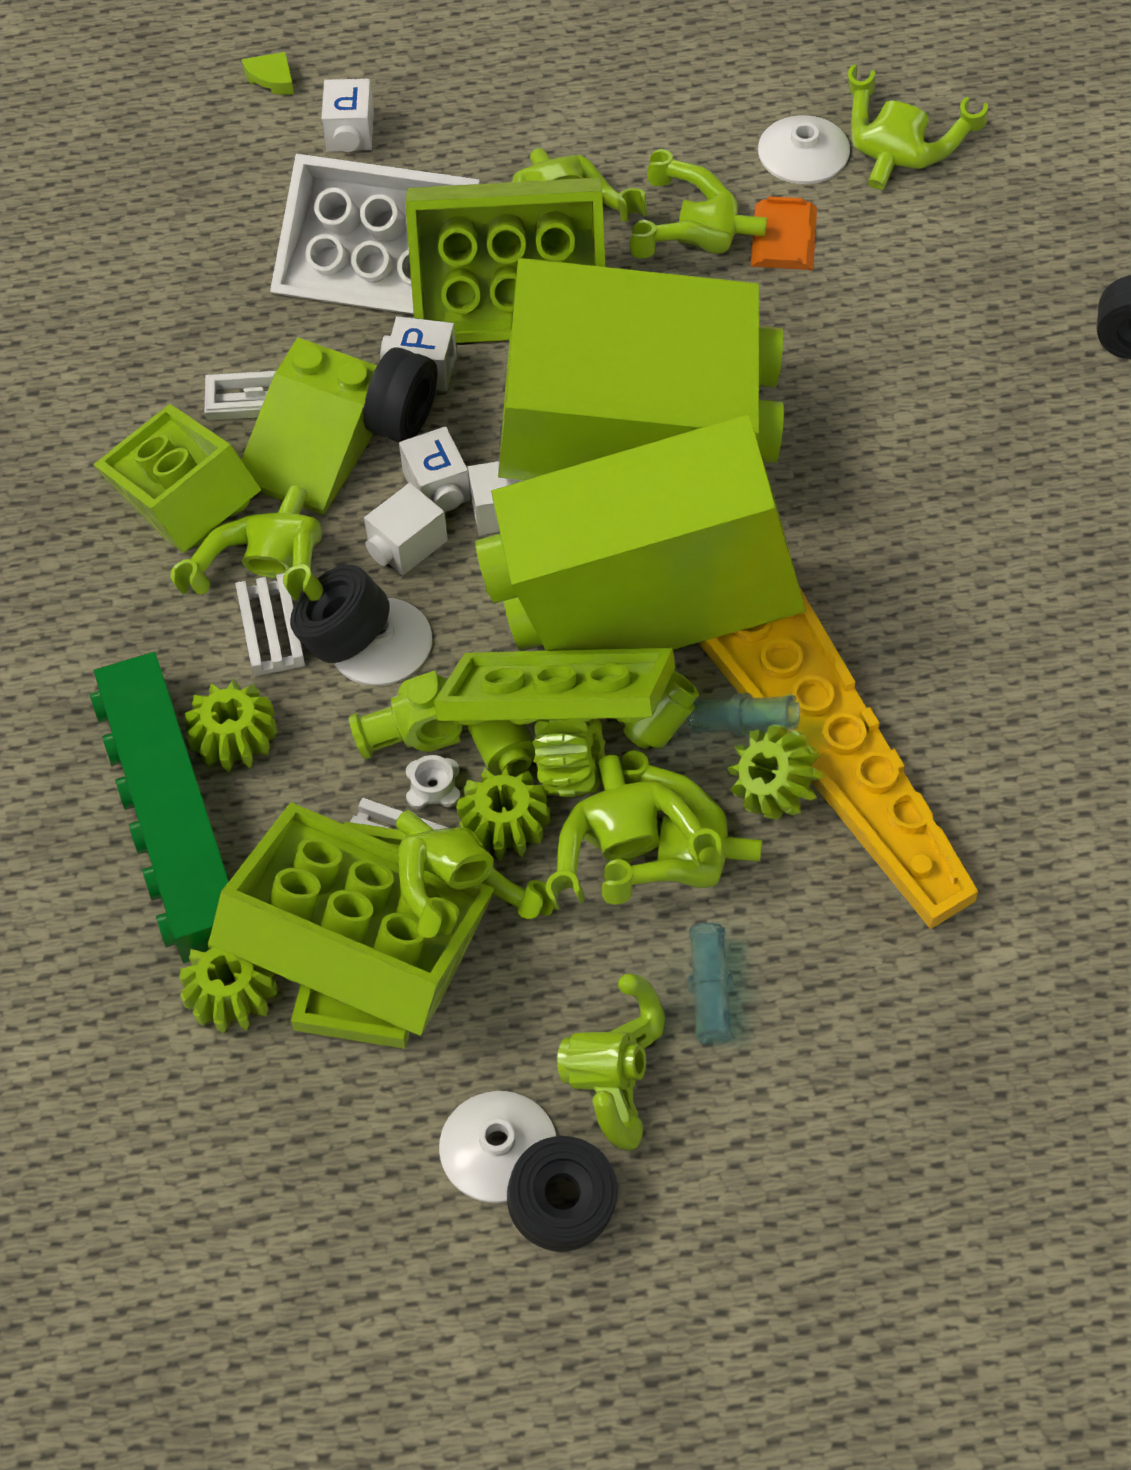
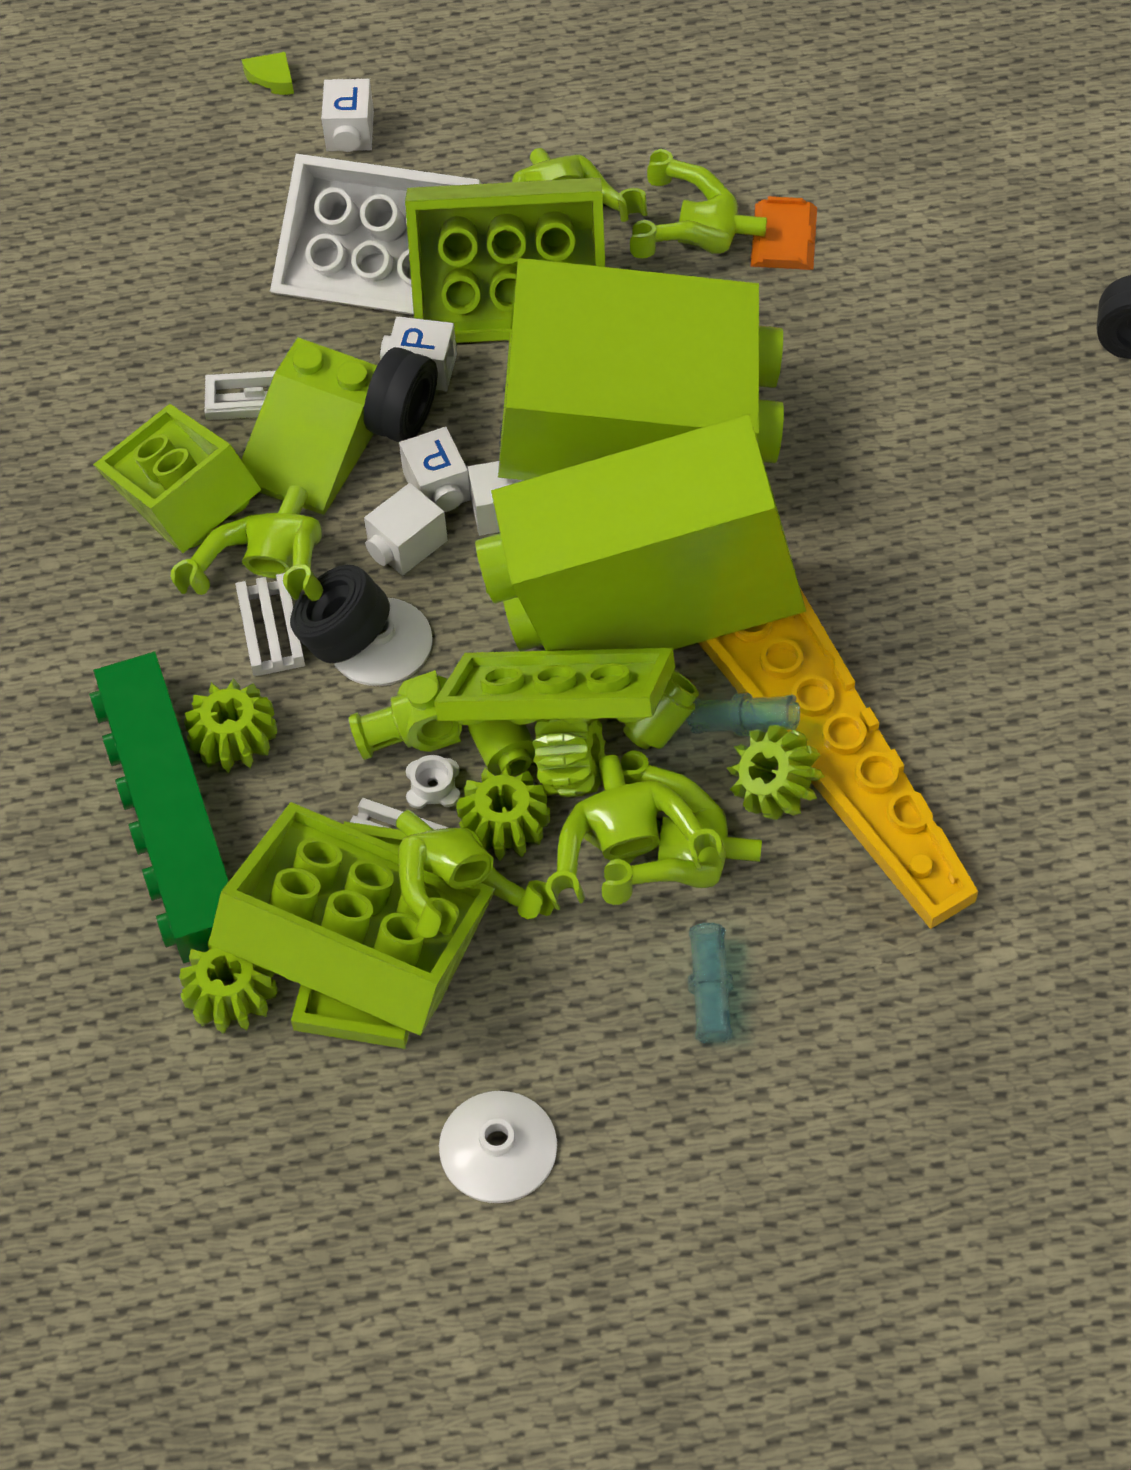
(568, 1159): black tyre -> none
(614, 1062): lime piece -> none
(804, 149): white dish -> none
(899, 131): lime piece -> none

